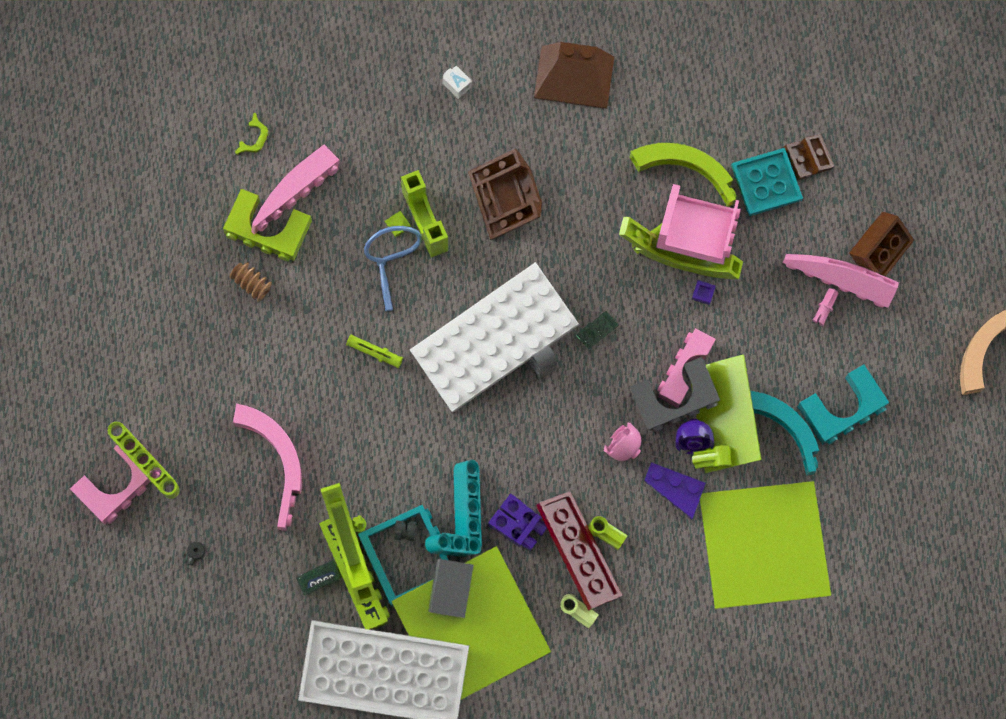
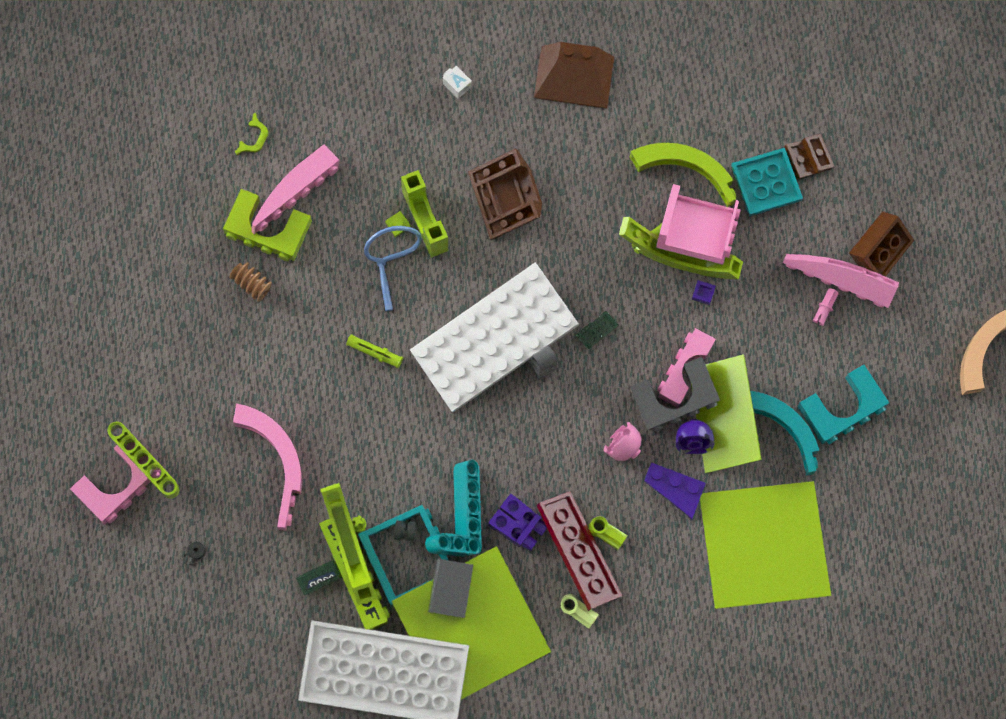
(717, 457): lime piece -> none

